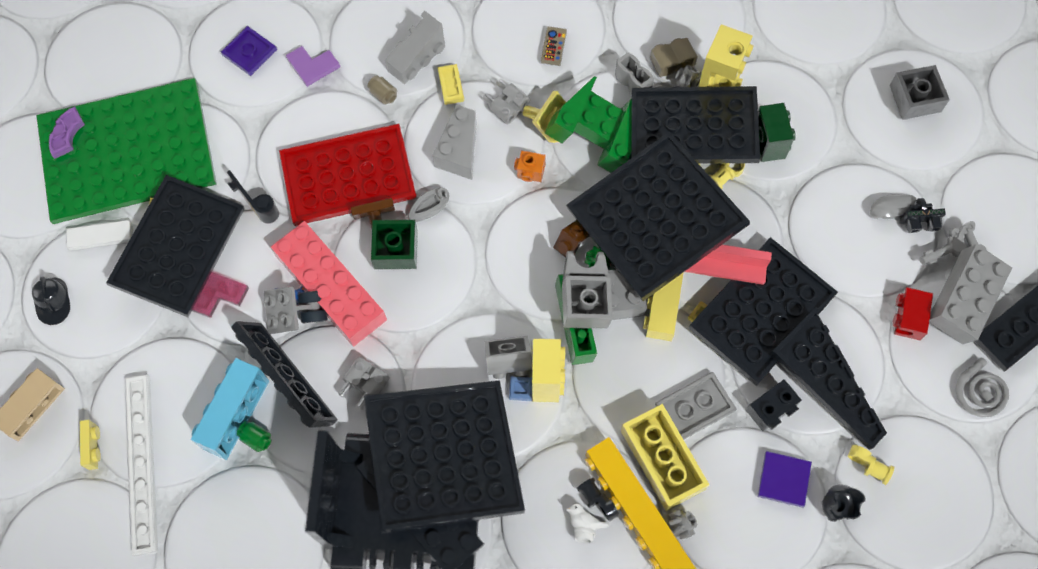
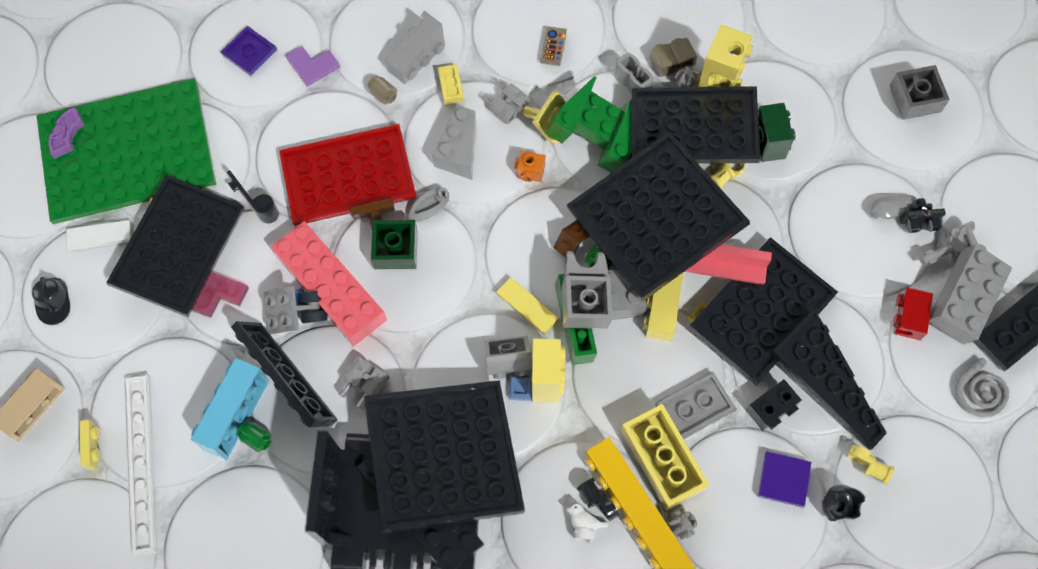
(527, 306): none -> light yellow tile

